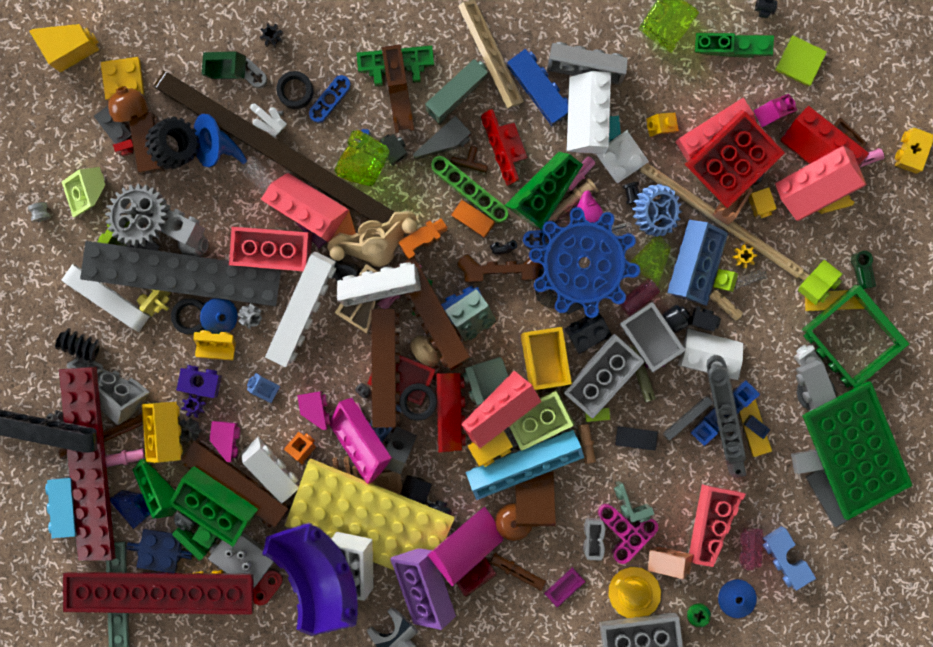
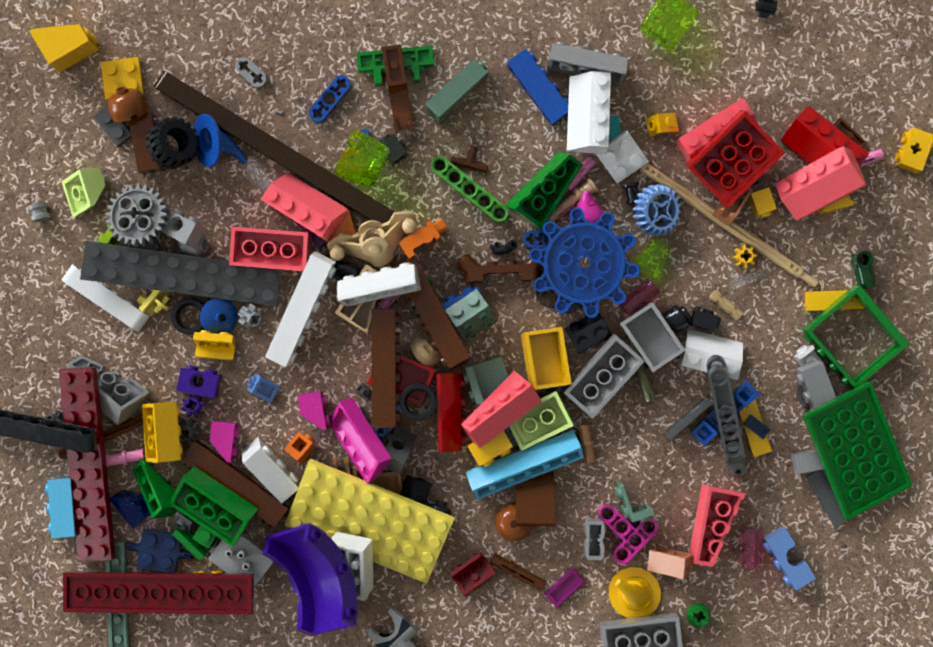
(77, 346): black piece -> none
(125, 148): red plate -> none
(223, 65): dark green panel -> none
(266, 33): black gear -> none
(267, 588): red plate -> none
(271, 125): white rock -> none
(299, 76): black tyre -> none
(423, 589): medium lavender slope -> none
(446, 139): dark grey slope -> none
(466, 546): dark pink slope -> none
(473, 218): orange slope -> none
(490, 53): tan plate -> none
(505, 144): red bracket -> none
(603, 414): lime piece -> none
(636, 438): black slope -> none
(697, 262): medium blue slope -> none
(725, 280): lime plate -> none
(728, 595): blue dish -> none
(734, 45): green slope -> none
(775, 110): dark pink slope -> none
(800, 60): lime tile -> none
(820, 282): lime brick -> none

